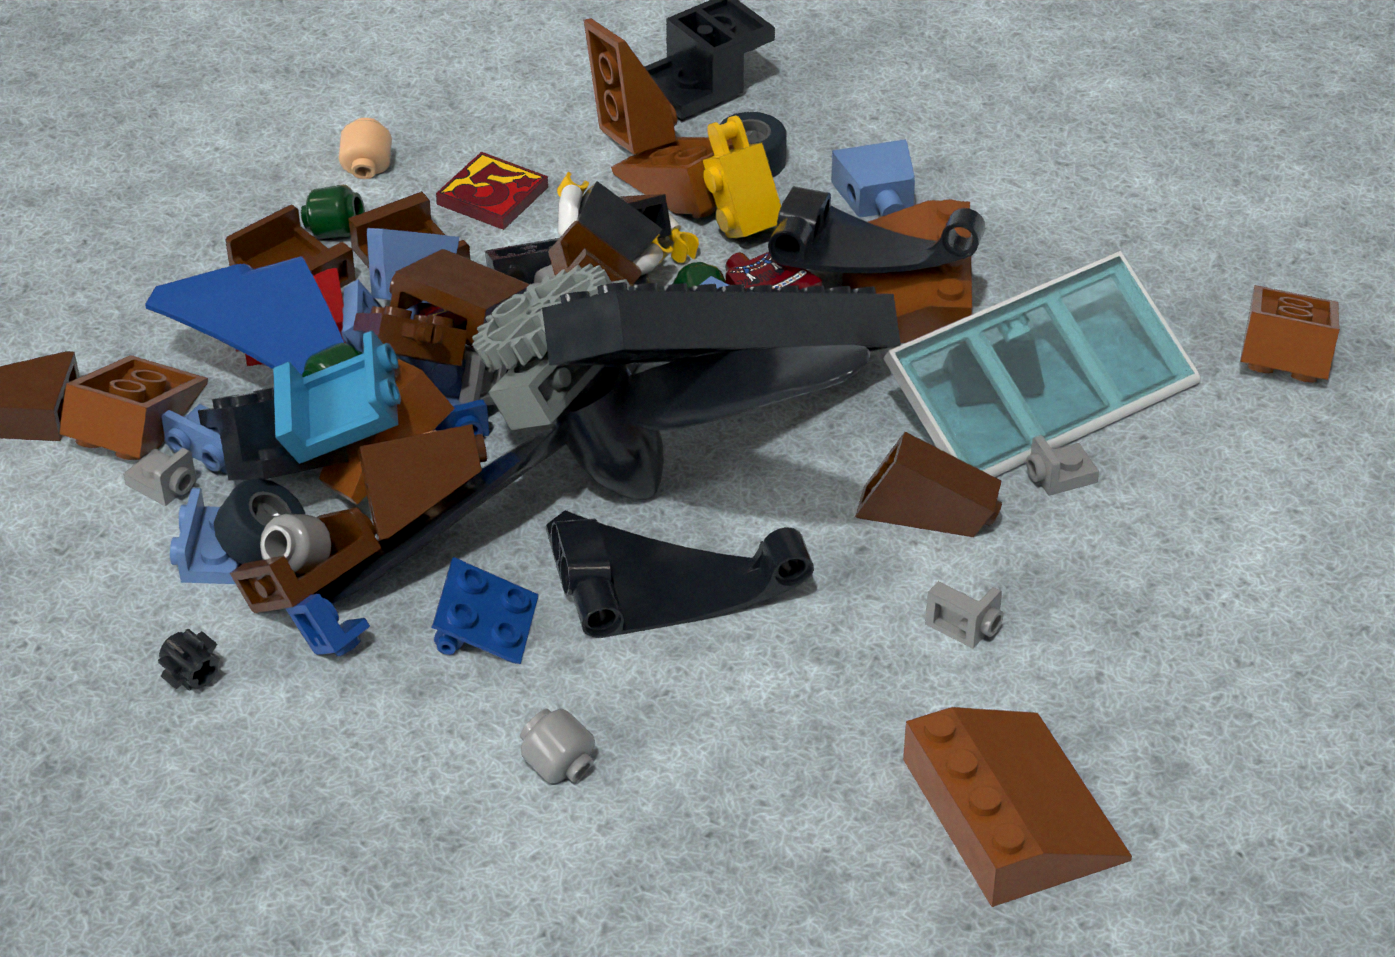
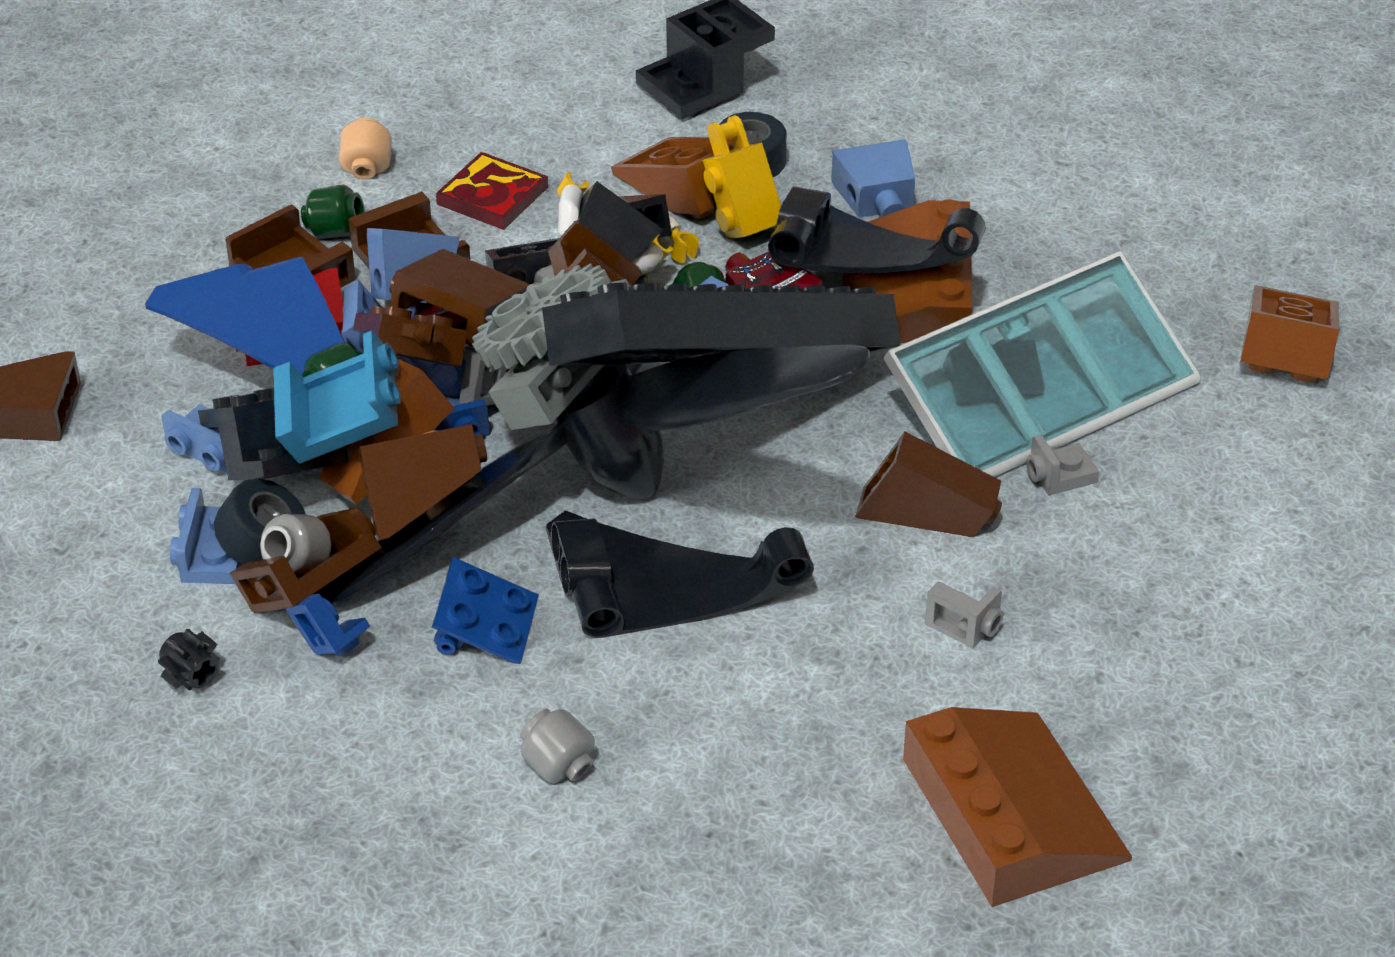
(124, 405): dark orange slope -> none
(162, 476): light grey bracket -> none
(626, 96): dark orange slope -> none

